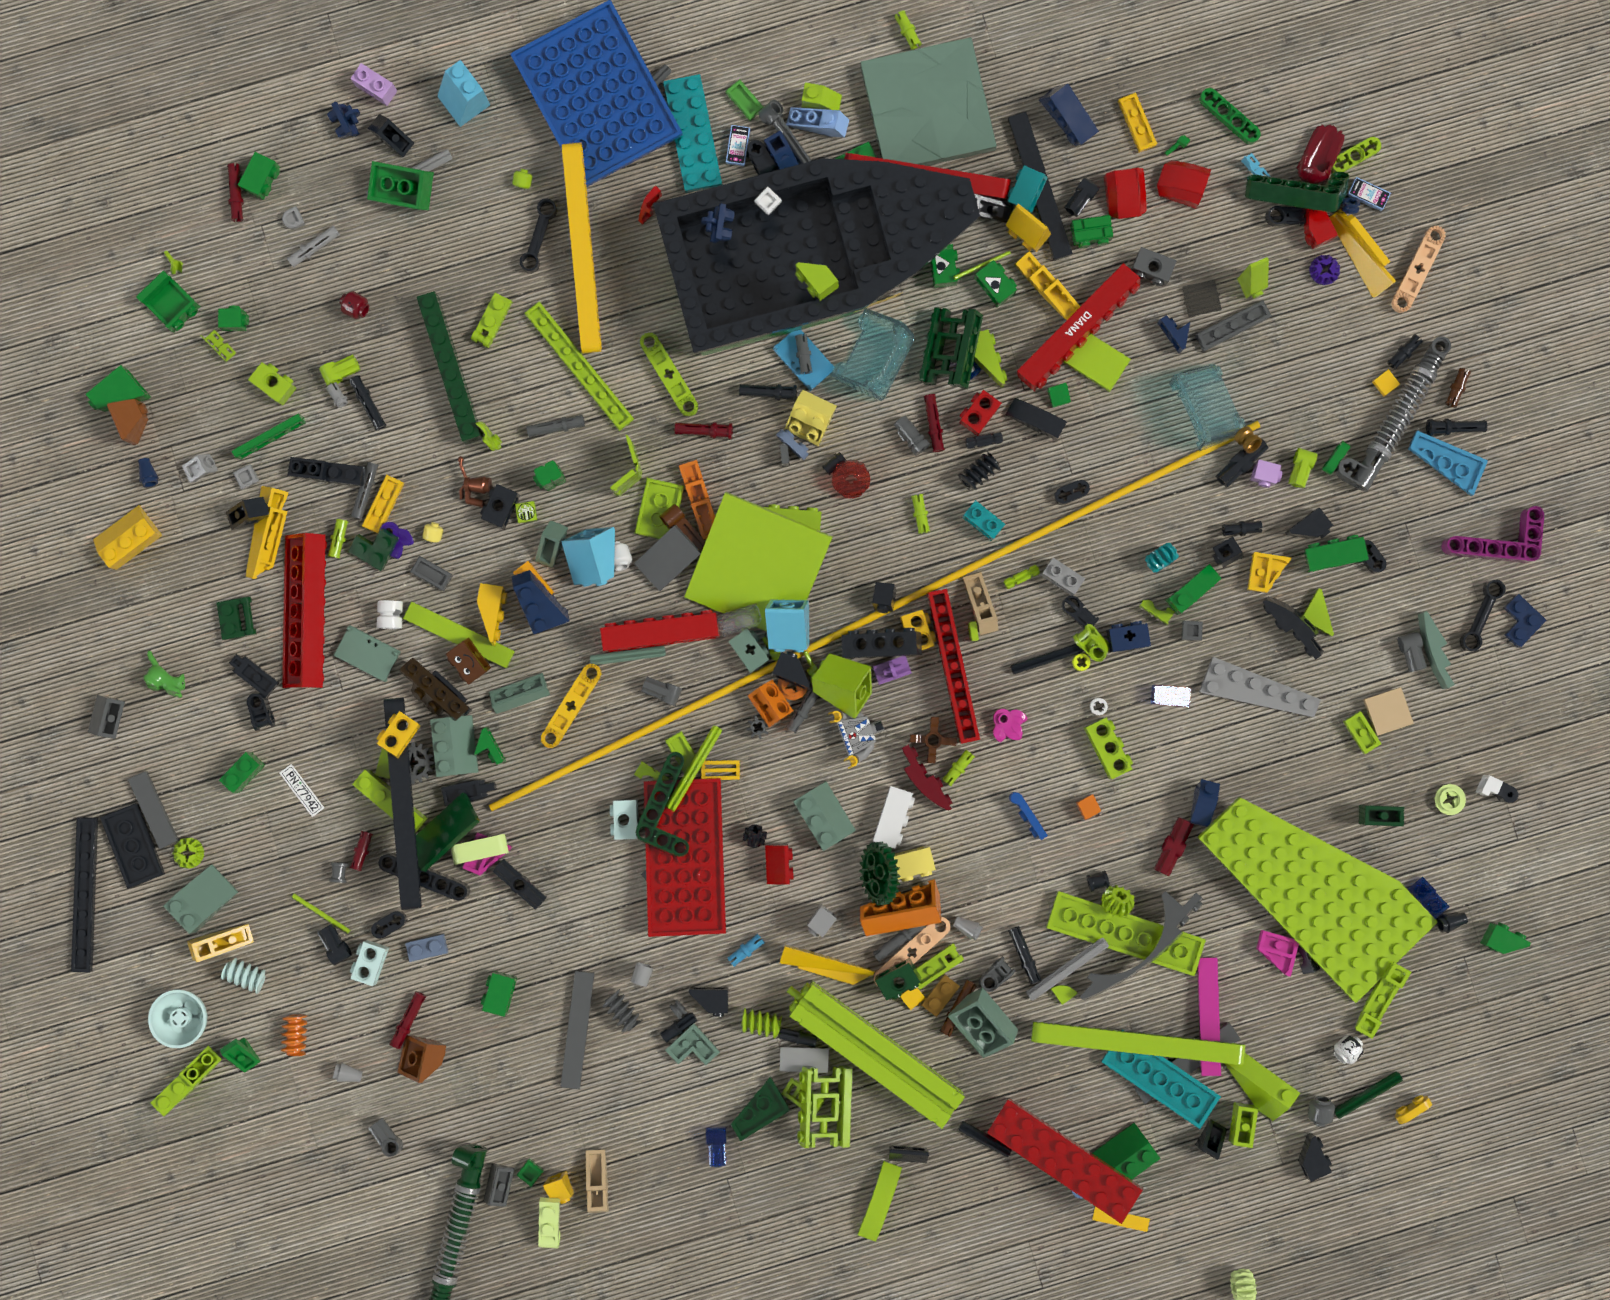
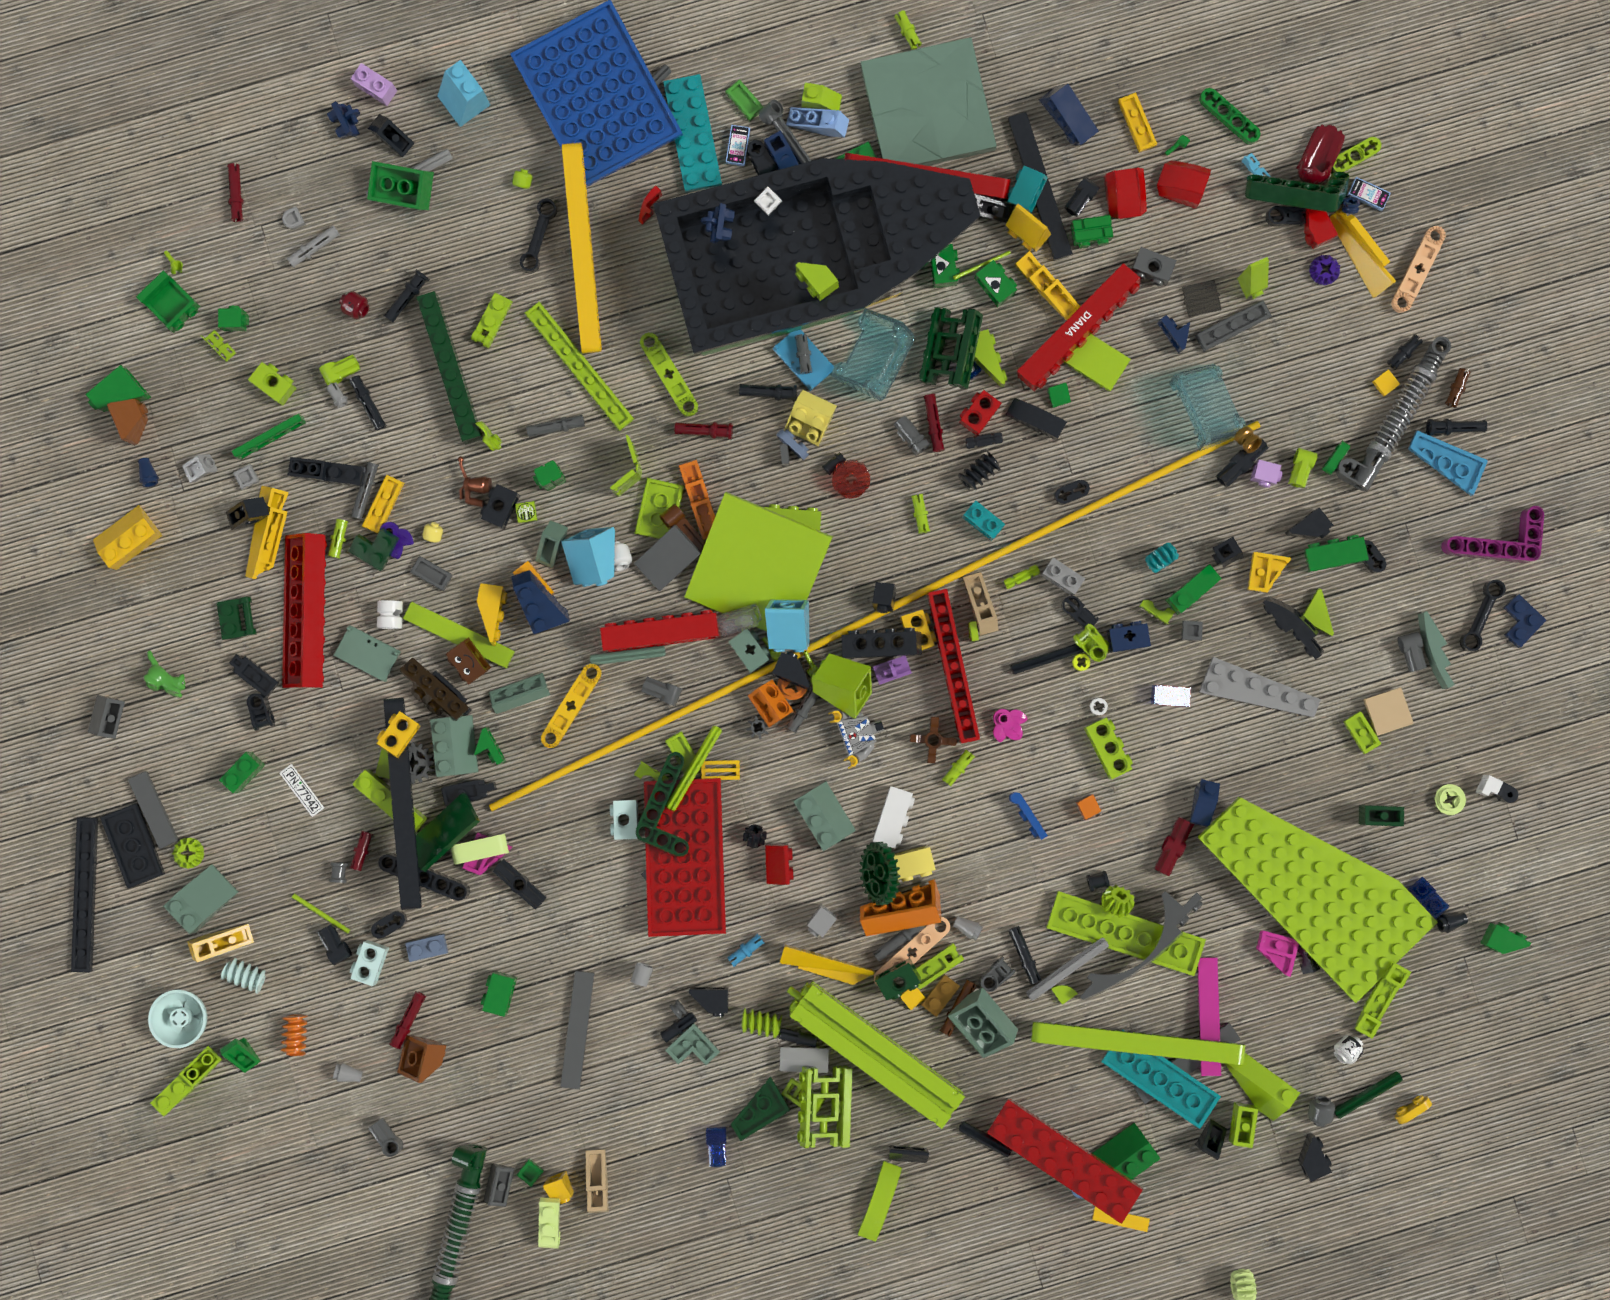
(259, 176): green brick -> none
(411, 288): none -> black pin
(621, 1011): dark grey piece -> none
(927, 786): dark red slope -> none
(1242, 528): black pin -> none

